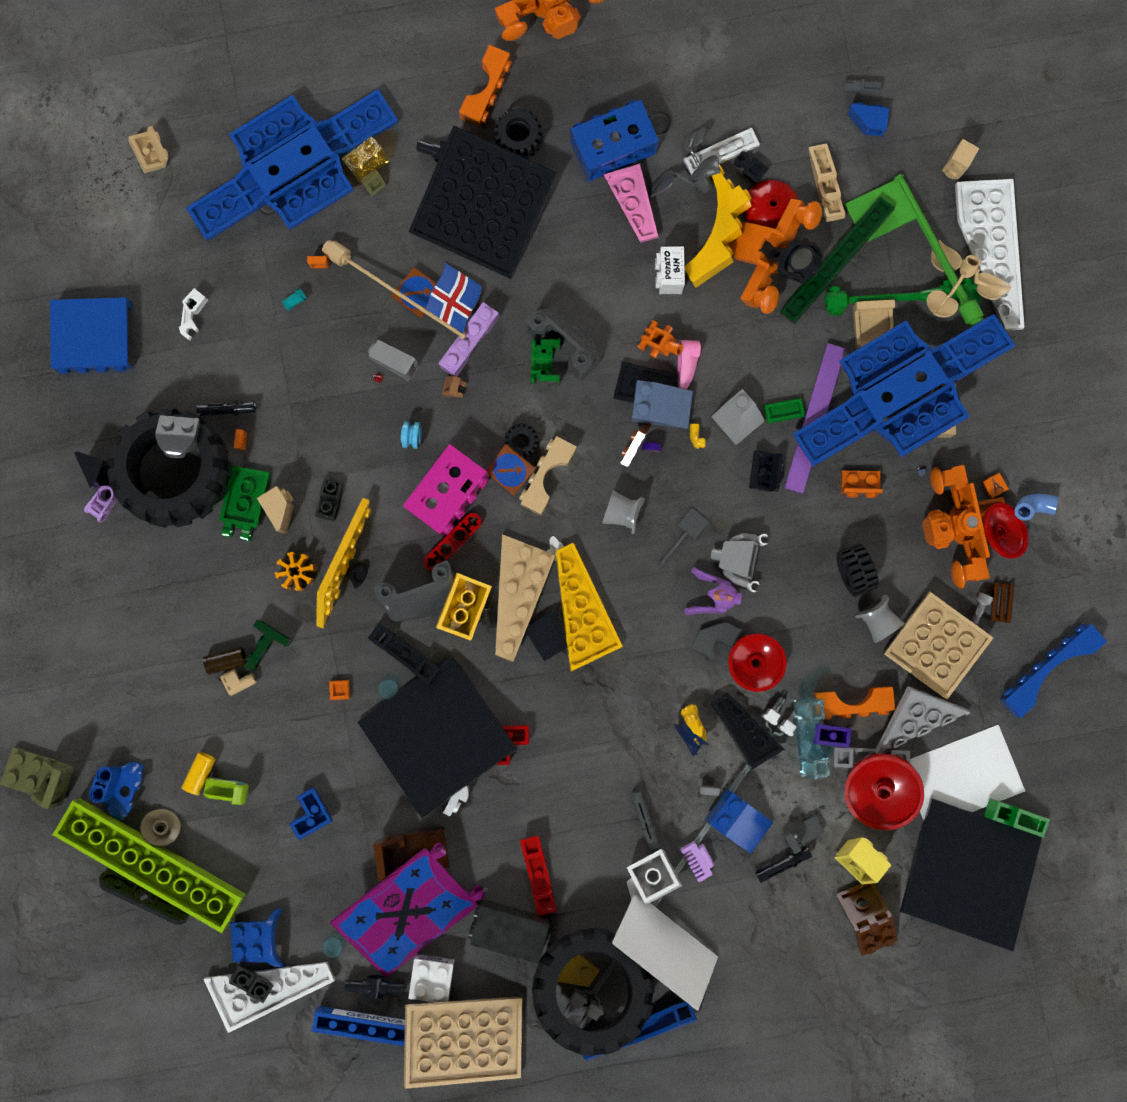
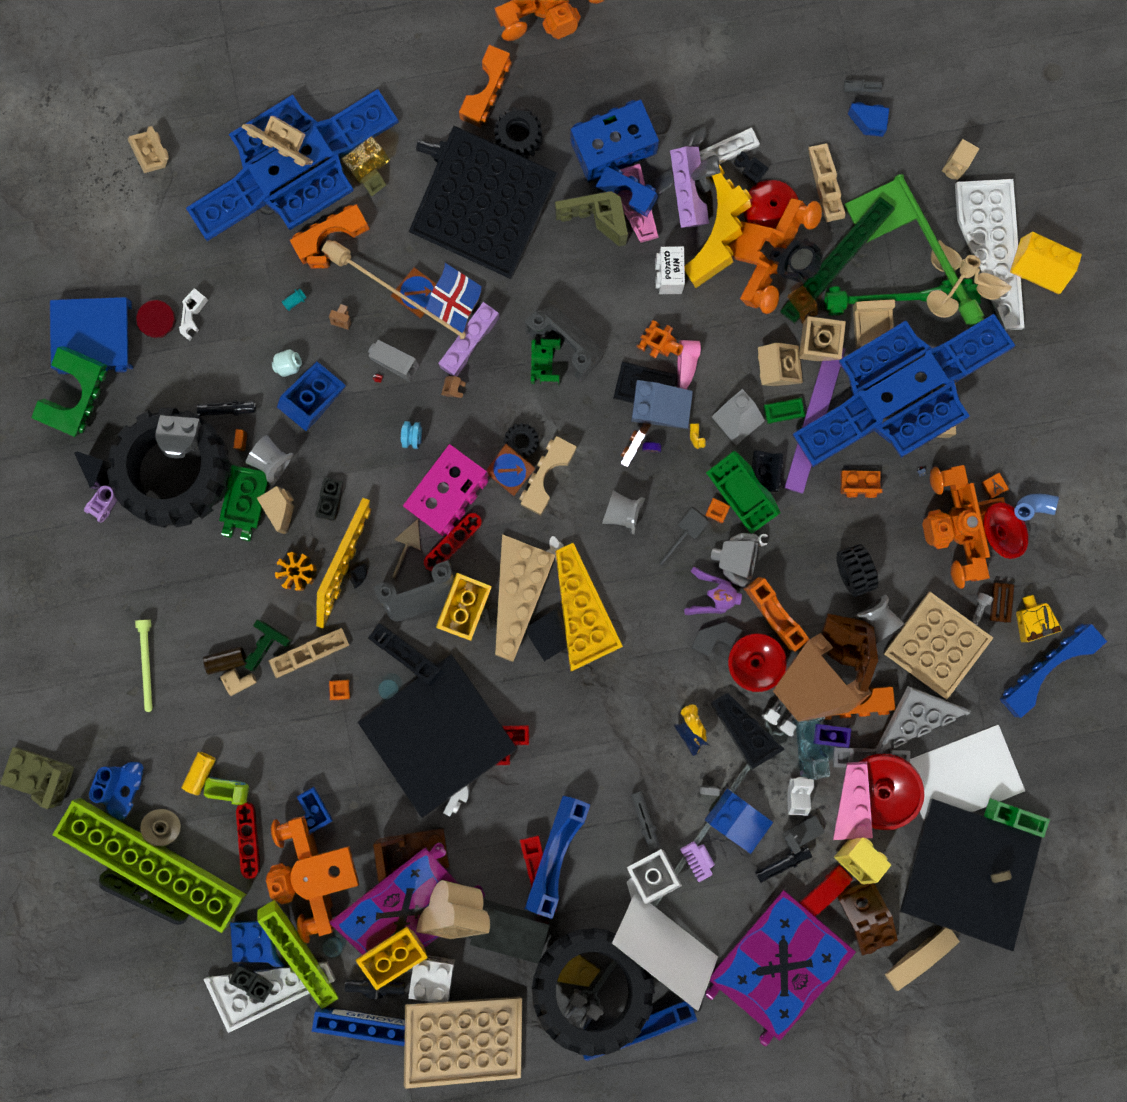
(89, 374): none -> green arch
(143, 627): none -> yellowish green piece
(155, 319): none -> dark red tile
(248, 840): none -> red beam
(269, 459): none -> light grey hat
(281, 136): none -> tan bracket
(286, 363): none -> light aqua head
(296, 953): none -> lime slope
(308, 653): none -> tan slope
(309, 876): none -> orange piece
(310, 396): none -> blue slope
(340, 318): none -> medium nougat tile
(349, 221): none -> orange arch
(392, 958): none -> yellow slope
(411, 538): none -> dark tan piece
(454, 912): none -> tan brick
(544, 891): none -> blue arch
(606, 210): none -> olive bracket
(643, 196): none -> blue arch
(690, 207): none -> lavender arch
(717, 510): none -> orange tile
(744, 491): none -> green slope
(778, 618): none -> orange arch
(779, 364): none -> tan slope
(780, 966): none -> flag
(799, 796): none -> white brick
(803, 303): none -> clear orange bracket
(813, 688): none -> medium nougat wedge
(822, 339): none -> tan slope
(826, 891): none -> red slope
(852, 646): none -> reddish brown bracket
(854, 806): none -> bright pink wing
(921, 958): none -> tan slope
(1001, 876): none -> dark tan tile
(1036, 620): none -> yellow torso
(1045, 262): none -> yellow slope

